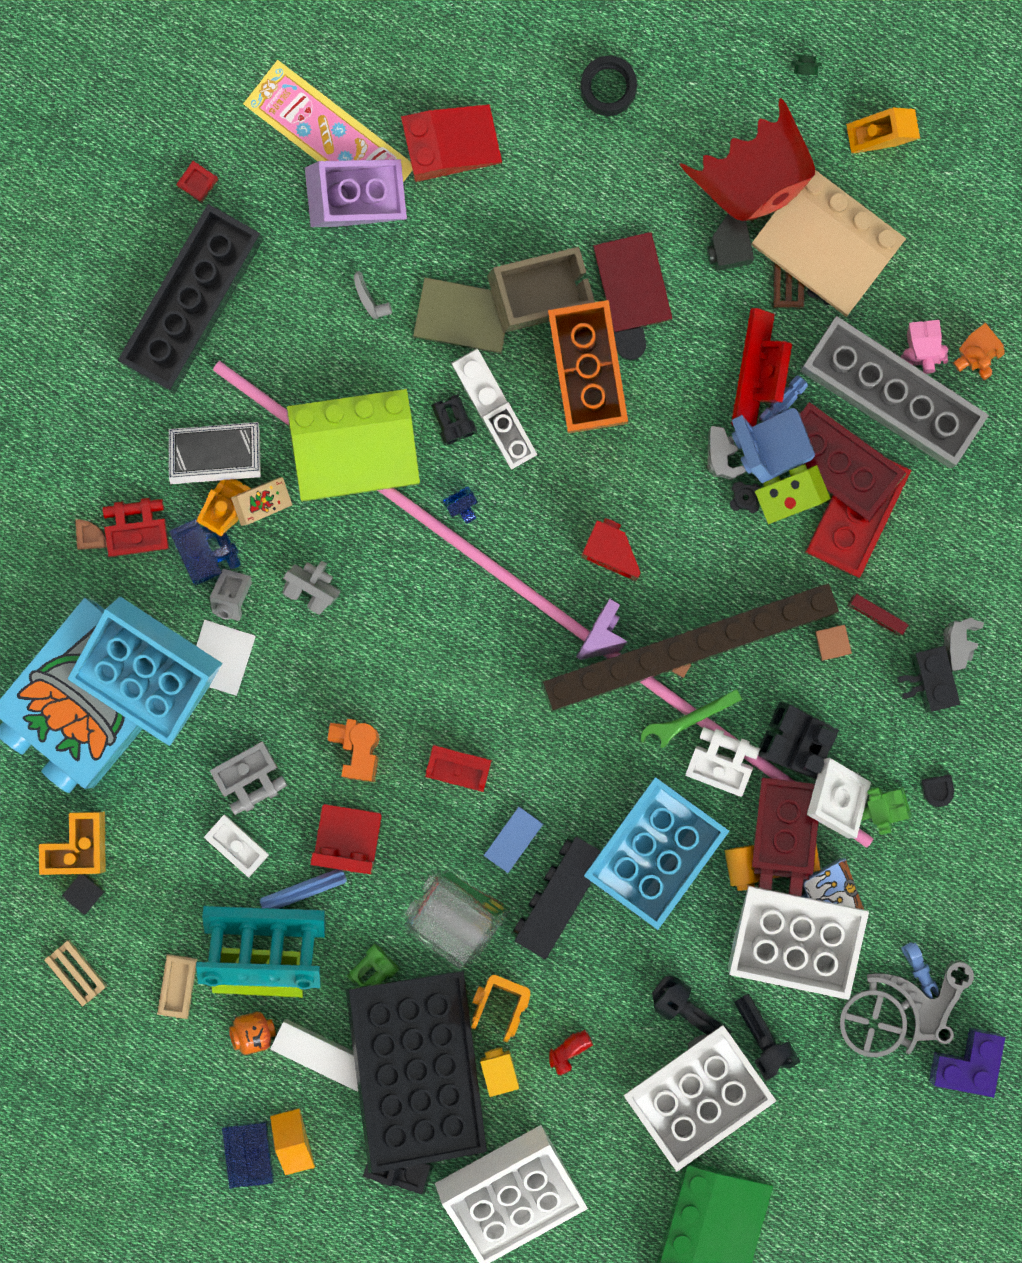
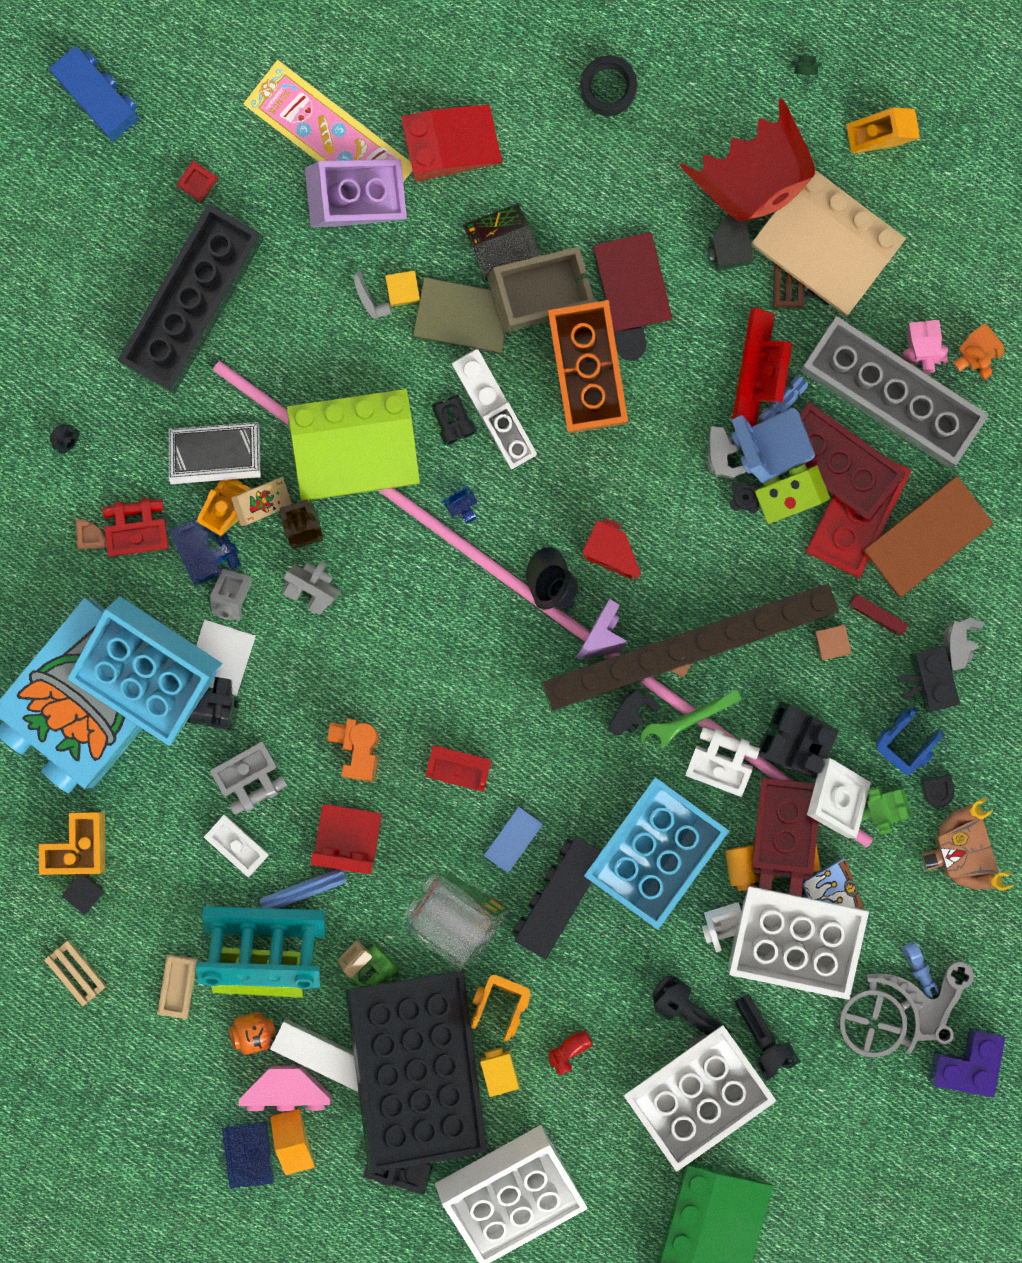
(64, 438): none -> black plate
(95, 92): none -> blue brick
(217, 708): none -> black hips
(286, 1088): none -> bright pink slope
(301, 524): none -> dark brown hand
(354, 958): none -> tan tile
(402, 288): none -> yellow tile
(500, 239): none -> clear smoke slope
(551, 580): none -> black piece
(626, 715): none -> black hand
(721, 924): none -> white bracket
(920, 758): none -> blue piece
(927, 536): none -> dark orange tile
(966, 850): none -> nougat torso

